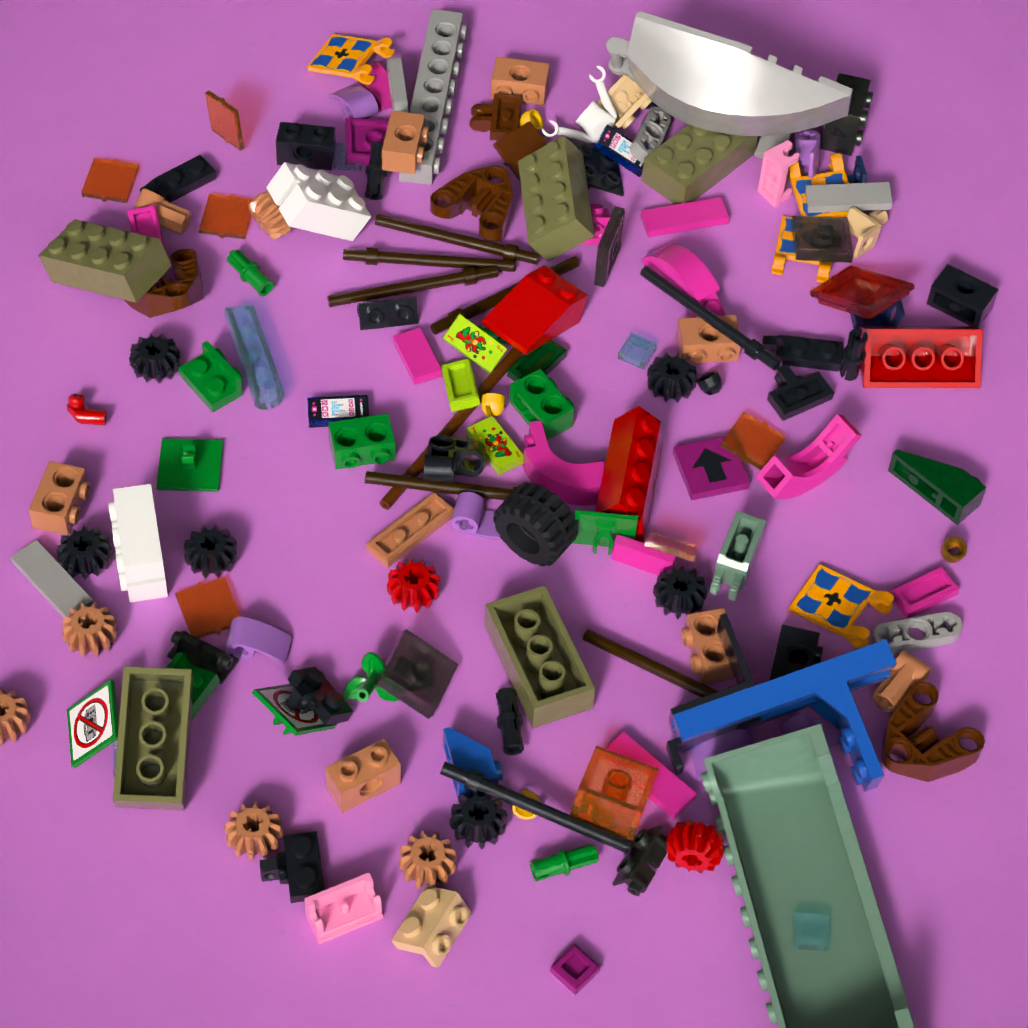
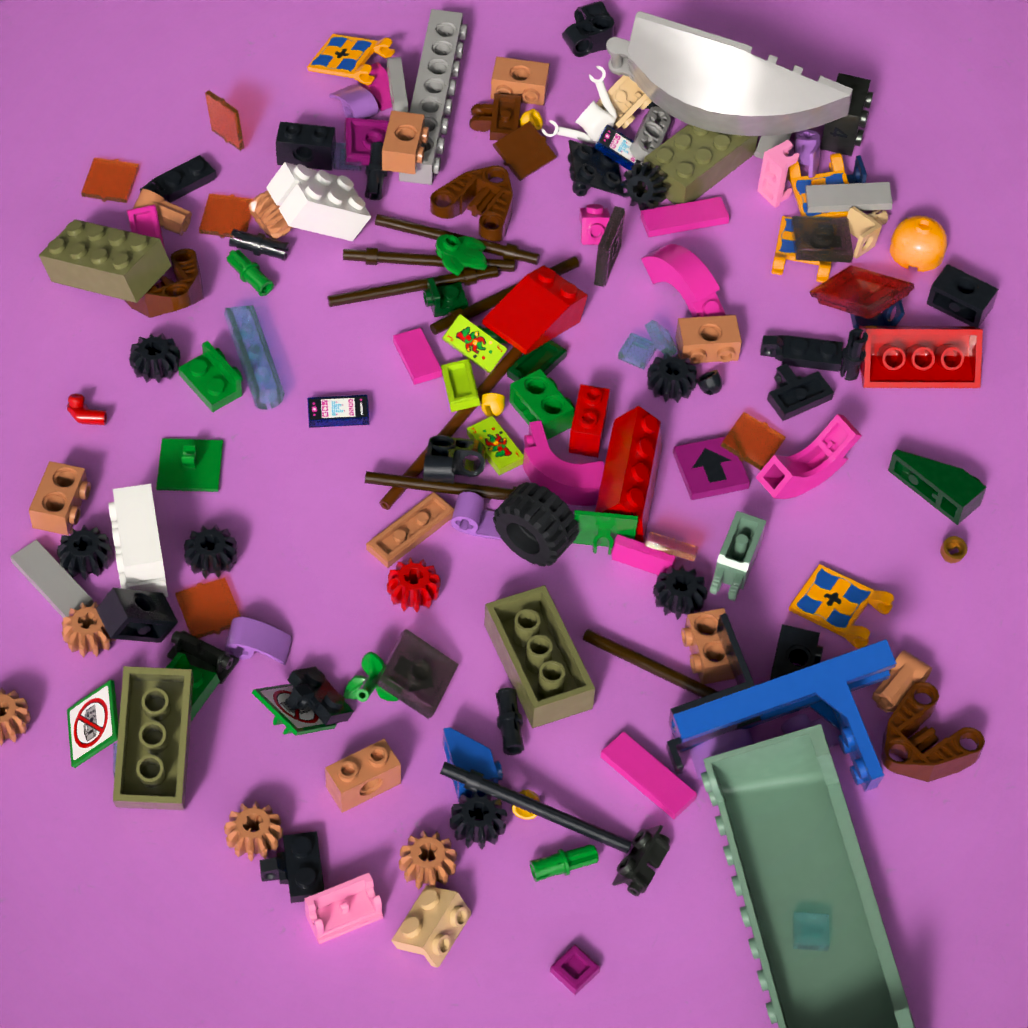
(136, 615): none -> black brick
(259, 244): none -> black pin
(361, 441): green brick -> none
(387, 313): black hinge -> none
(444, 298): none -> dark green bracket
(461, 253): none -> green plate
(555, 198): olive brick -> none
(589, 421): none -> red brick
(591, 30): none -> black piece
(614, 792): clear orange slope -> none
(635, 188): none -> black gear
(661, 338): none -> clear light blue tile
(695, 846): red gear -> none
(752, 348): black bar -> none
(919, 243): none -> light orange cylinder
(924, 592): dark pink tile -> none
(927, 624): light grey beam -> none

